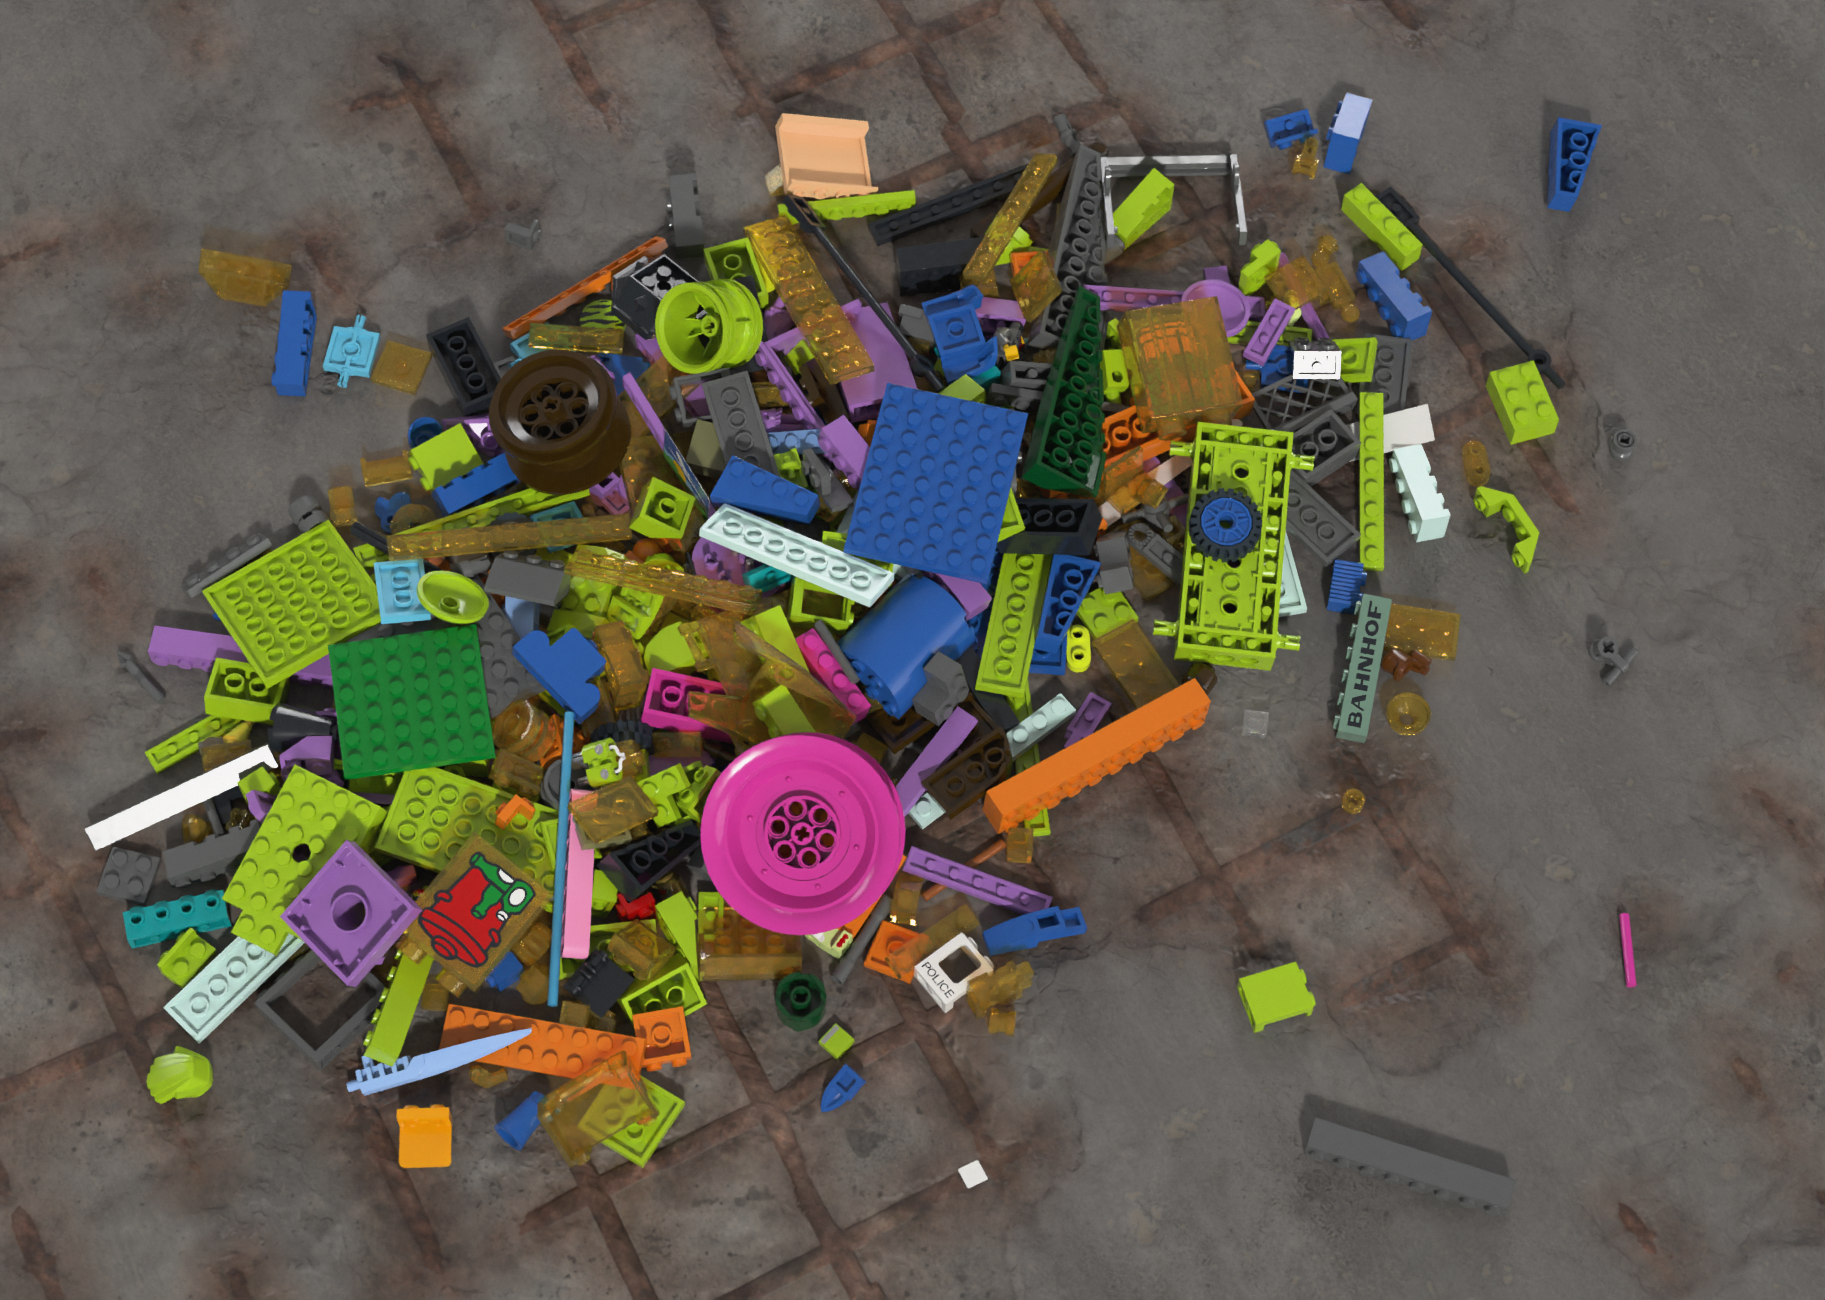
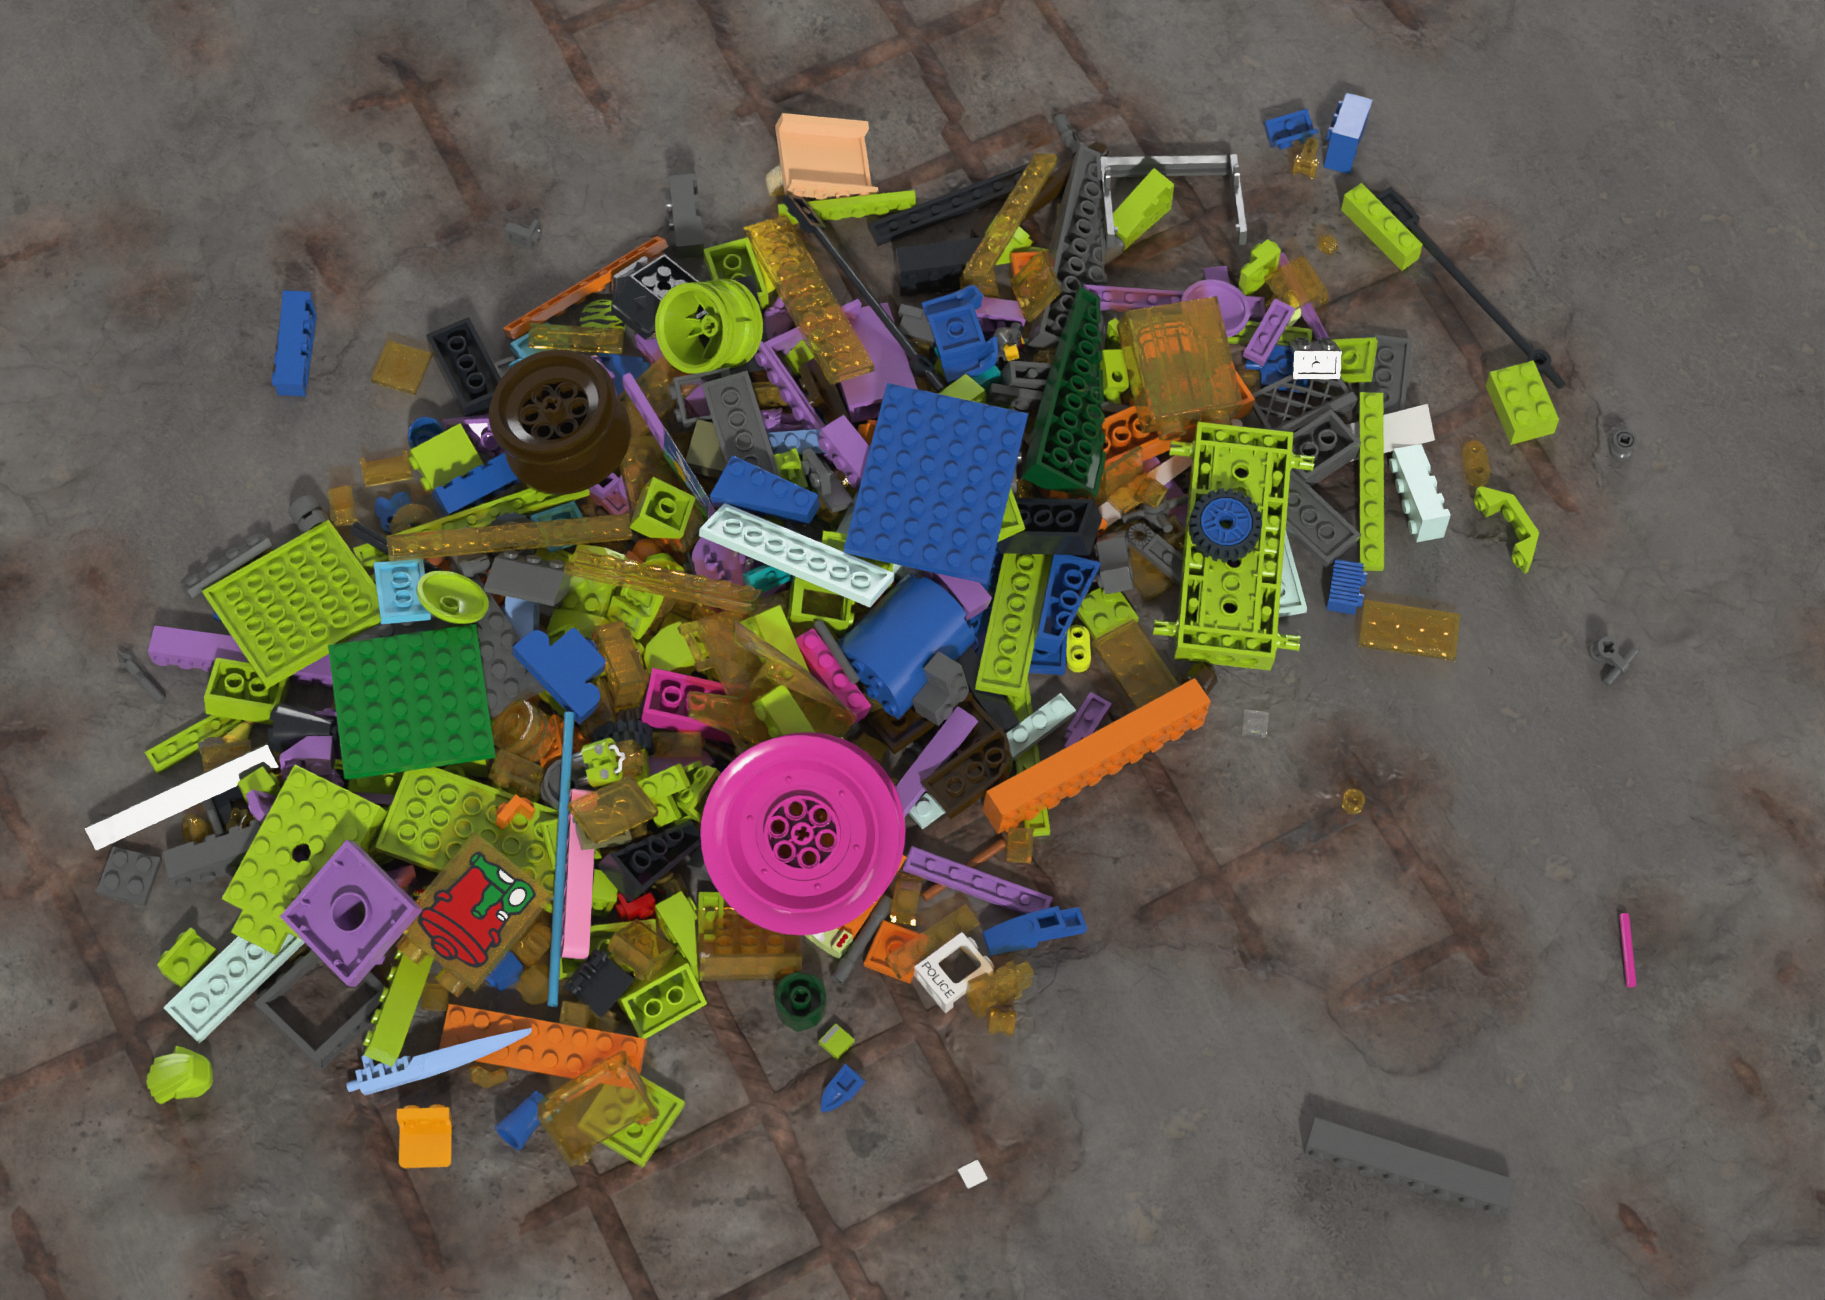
(169, 919): teal brick -> none
(244, 276): clear yellow wedge -> none
(351, 351): medium azure plate -> none
(665, 1038): orange plate -> none
(1275, 995): lime panel -> none
(1338, 289): clear yellow plate -> none
(1363, 669): sand green brick -> none
(1393, 297): blue wedge -> none
(1400, 663): reddish brown piece -> none
(1412, 705): clear yellow piece -> none
(1568, 160): blue wedge -> none

